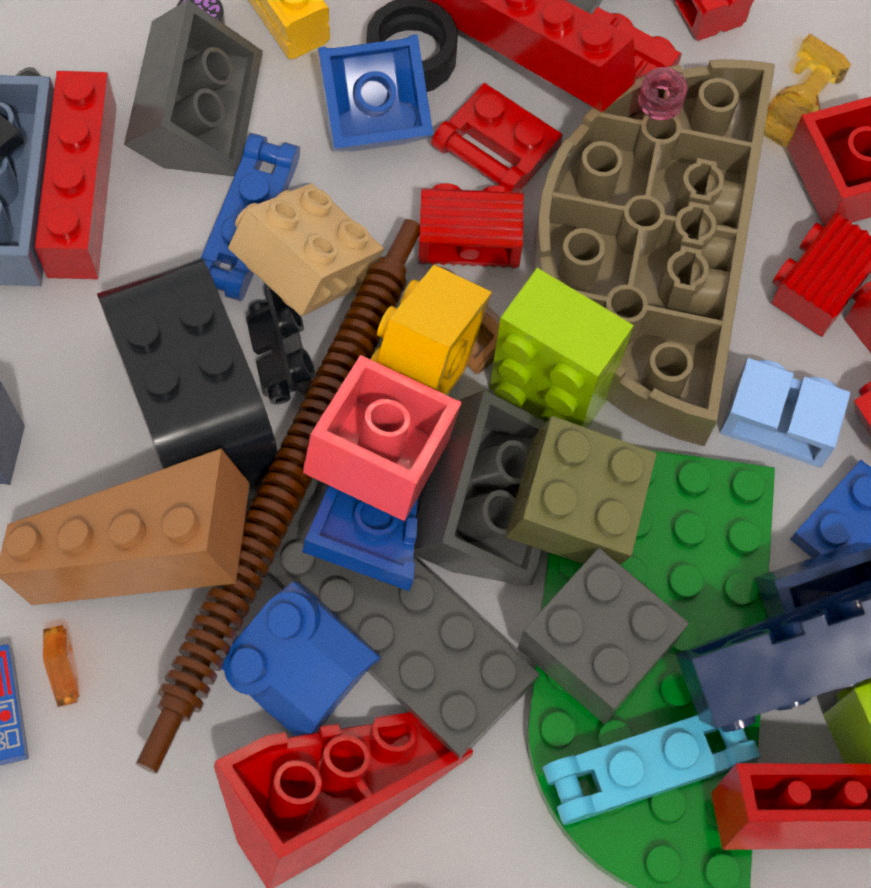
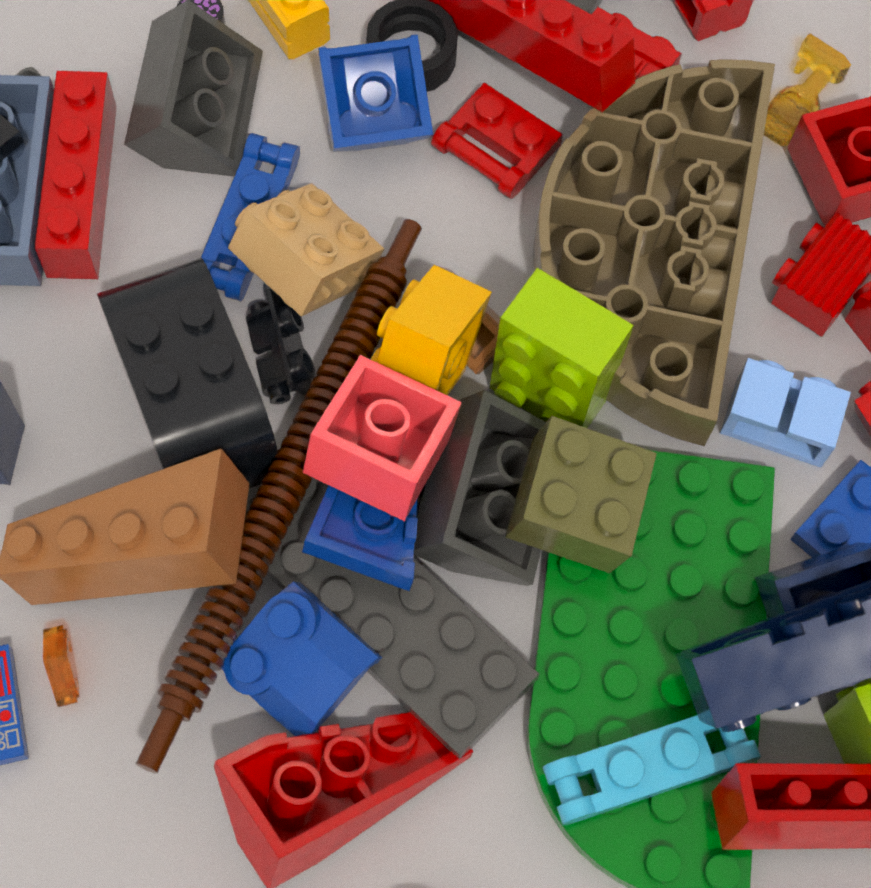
(471, 226): red brick -> none
(601, 635): dark grey brick -> none
(665, 79): clear pink bush -> none

